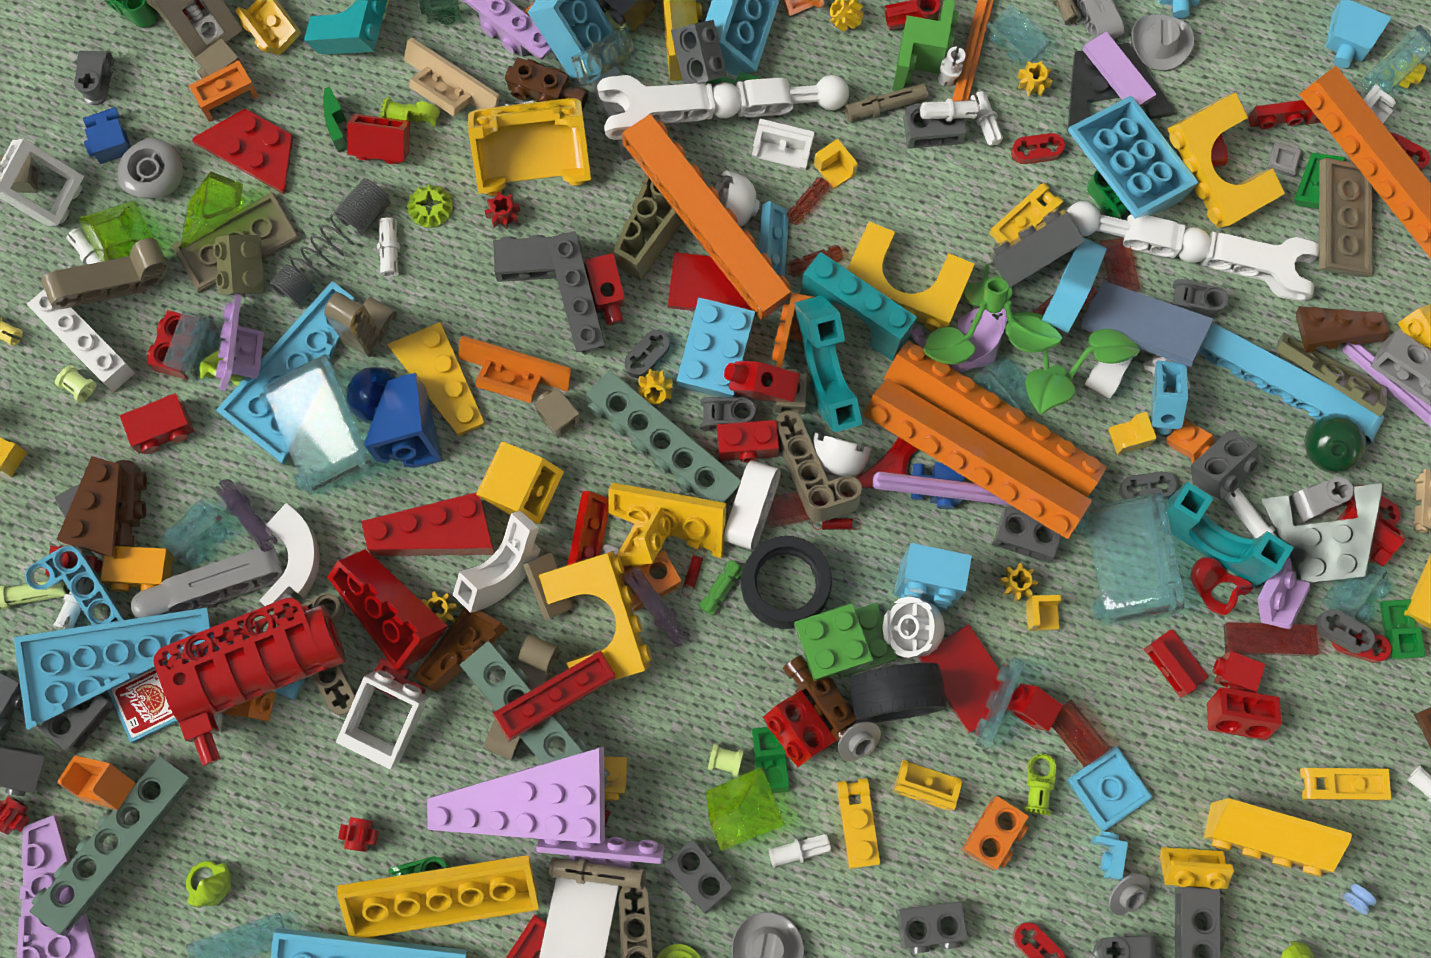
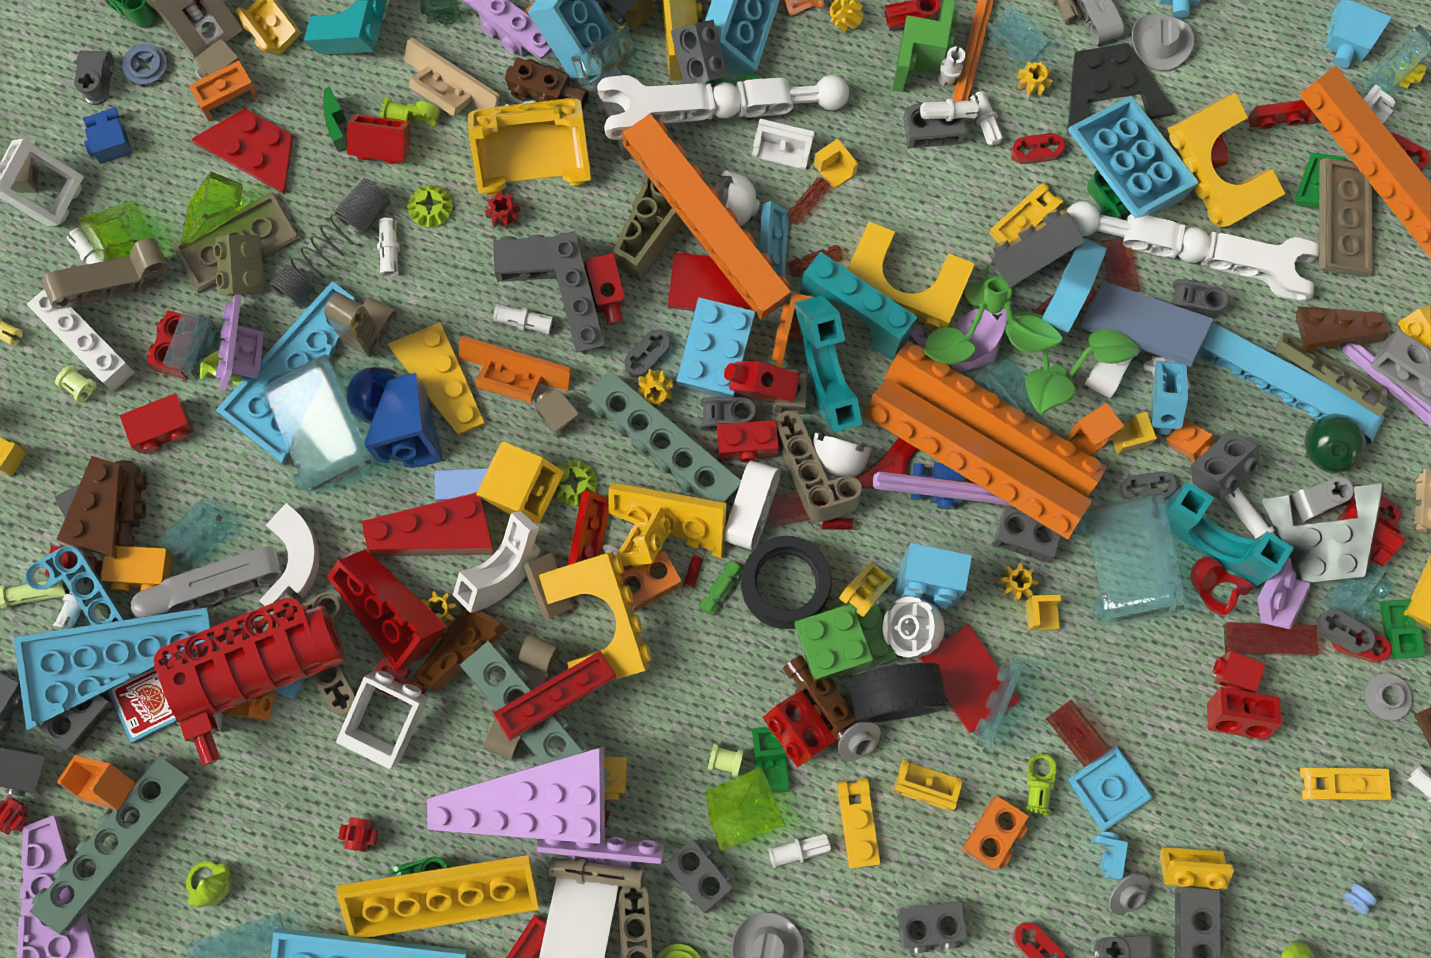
(146, 53): none -> sand blue gear
(150, 169): light grey hat -> none
(240, 507): clear purple pin -> none
(457, 482): none -> light blue tile
(522, 318): none -> white pin
(581, 470): none -> lime gear
(664, 617): pin -> none
(866, 588): none -> yellow plate
(877, 104): dark tan pin -> none
(1034, 707): red brick -> none
(1095, 430): none -> orange panel
(1118, 69): lavender tile -> none
(1176, 663): red panel -> none
(1275, 836): yellow slope -> none
(1284, 159): light grey tile -> none
(1375, 701): none -> light grey piece

